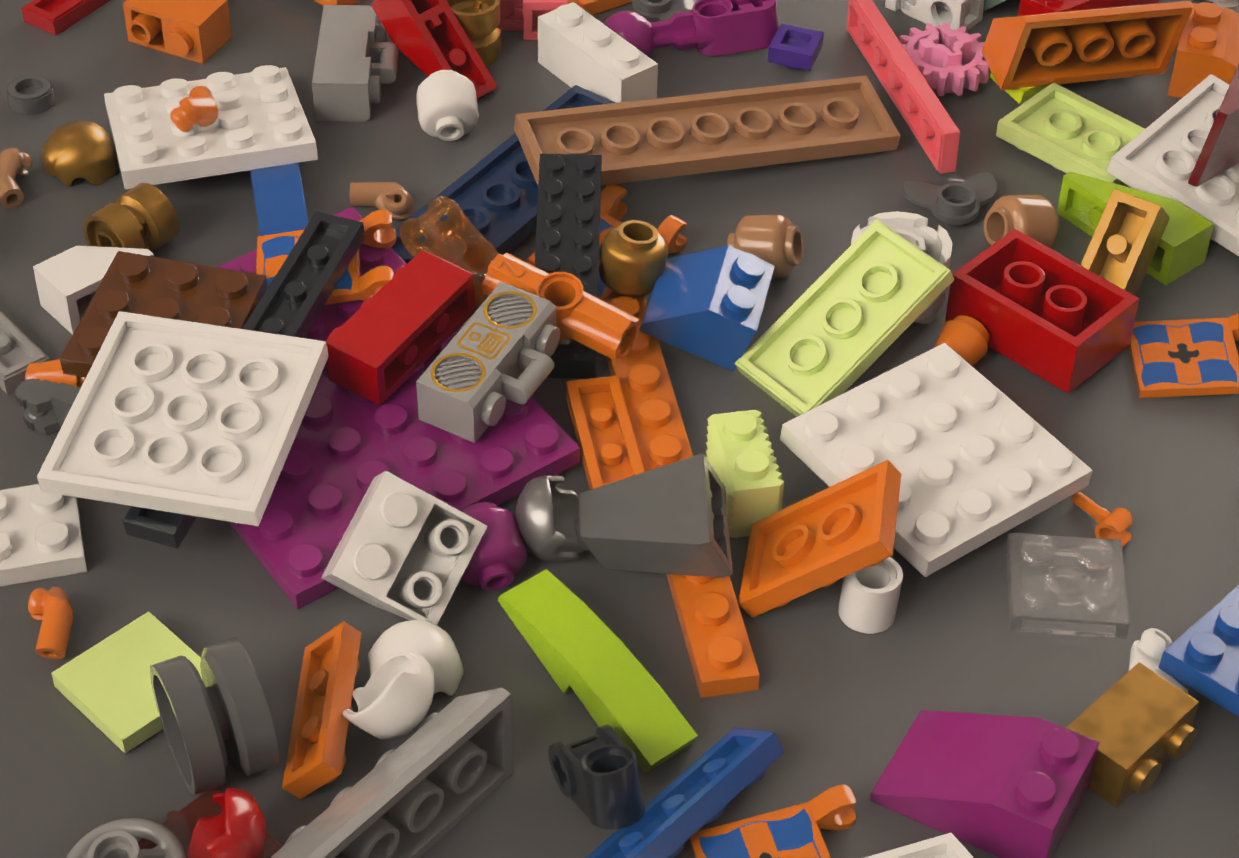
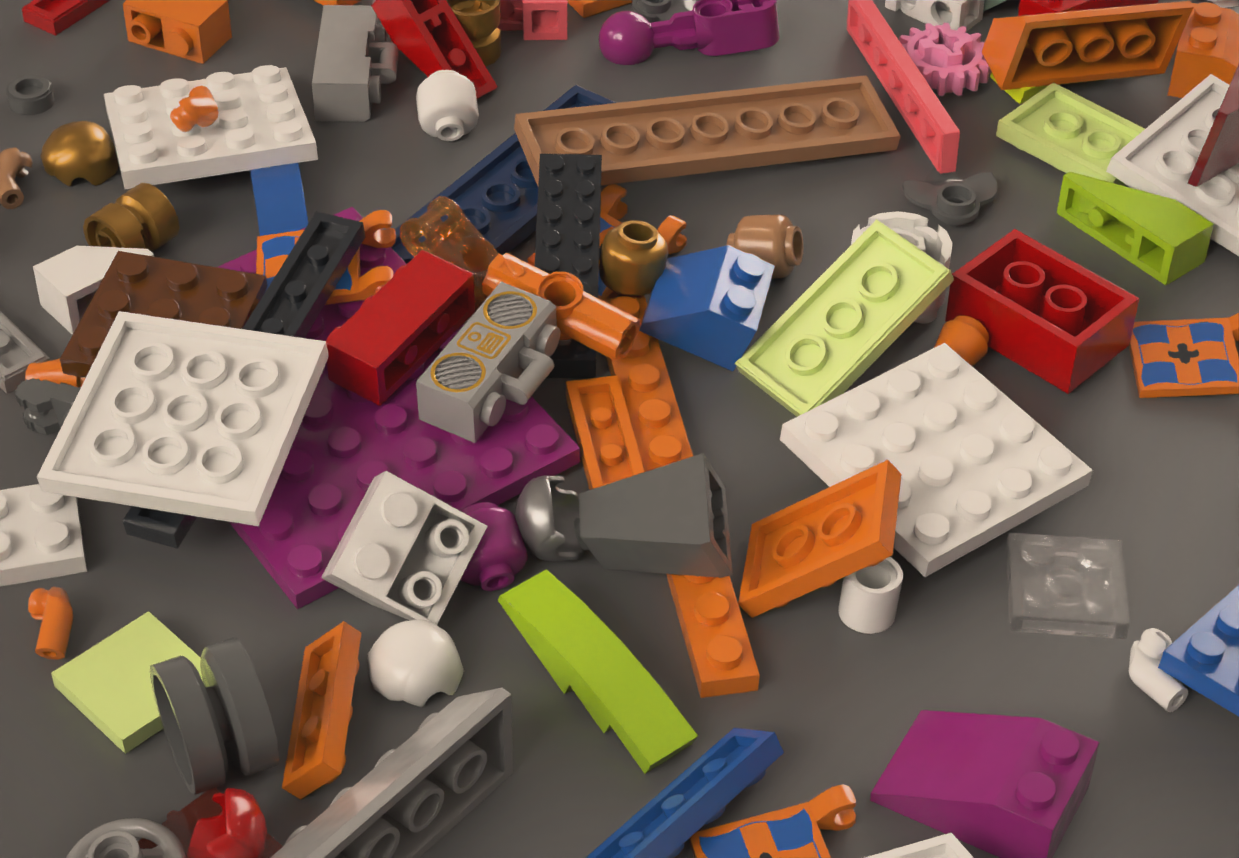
(384, 196): medium nougat arm -> none
(394, 696): white hair -> none
(594, 56): white brick -> none
(600, 778): black piece -> none
(747, 467): yellowish green brick -> none
(795, 47): dark purple plate -> none
(1026, 213): medium nougat head -> none
(1110, 524): orange hand -> none
(1125, 240): pearl gold brick -> none
(1138, 730): pearl gold brick -> none

